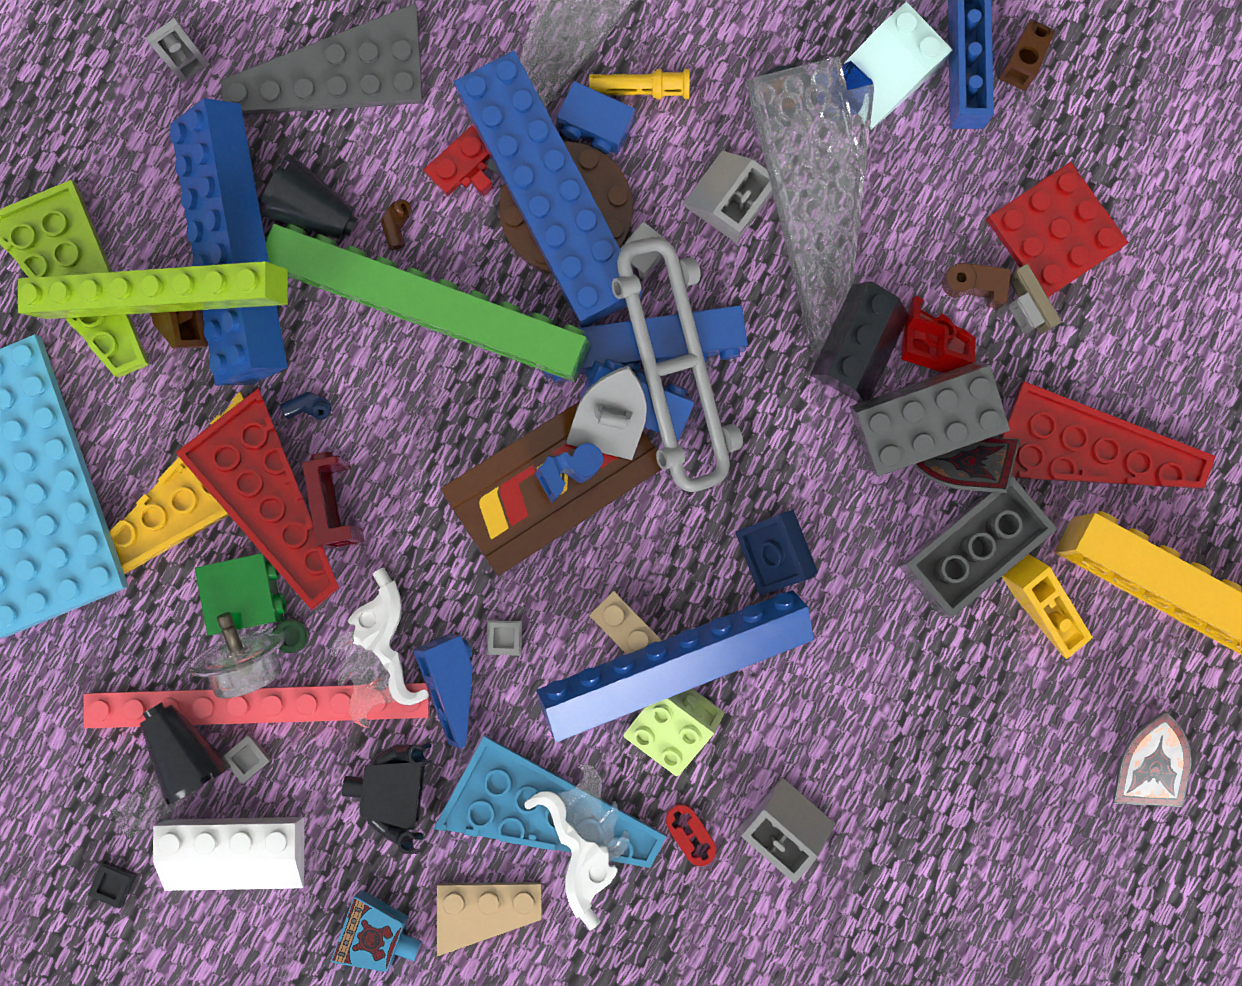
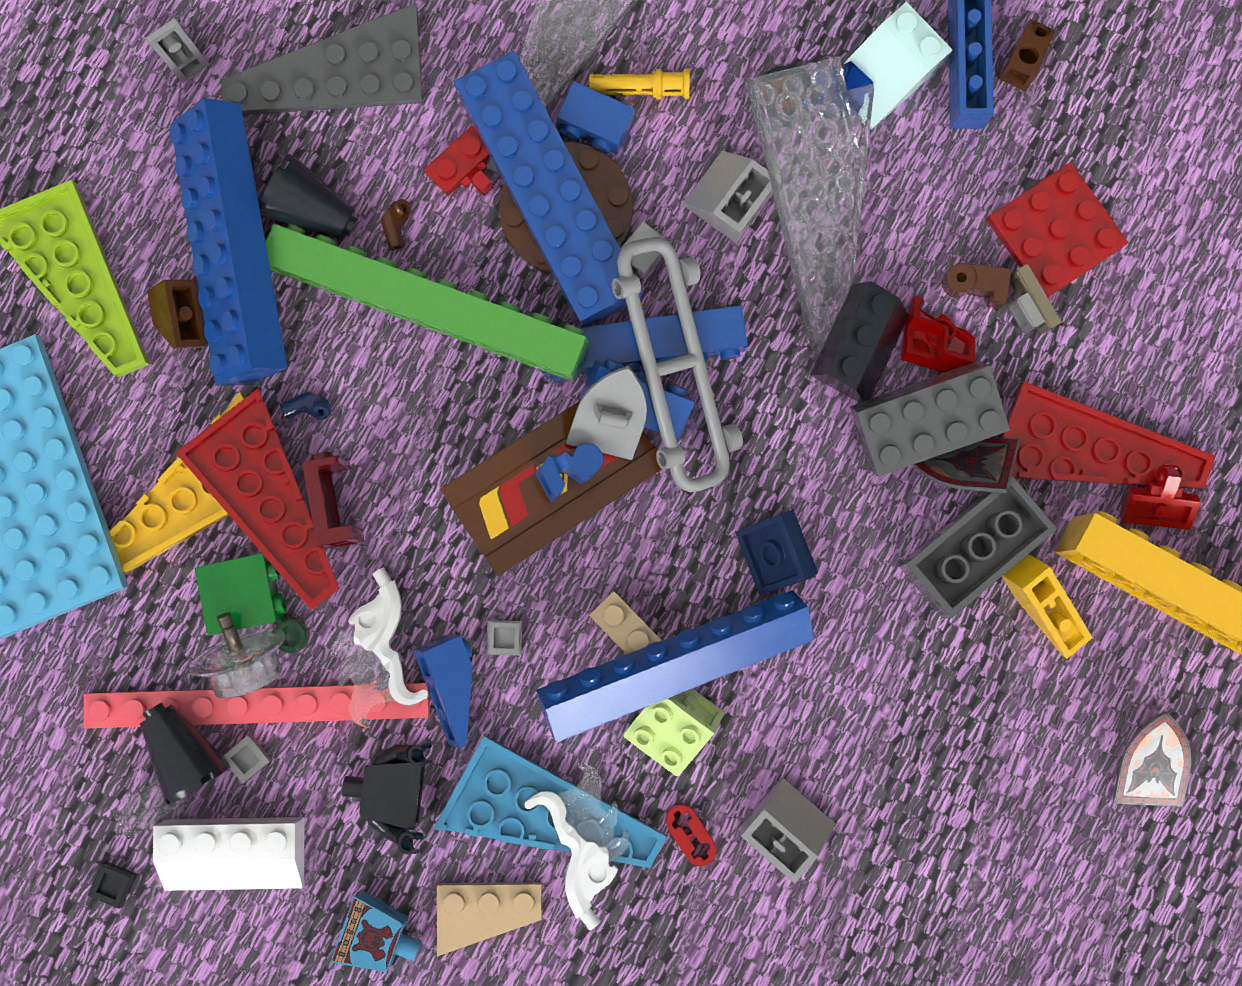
(154, 290): lime brick -> none
(1161, 503): none -> red hinge

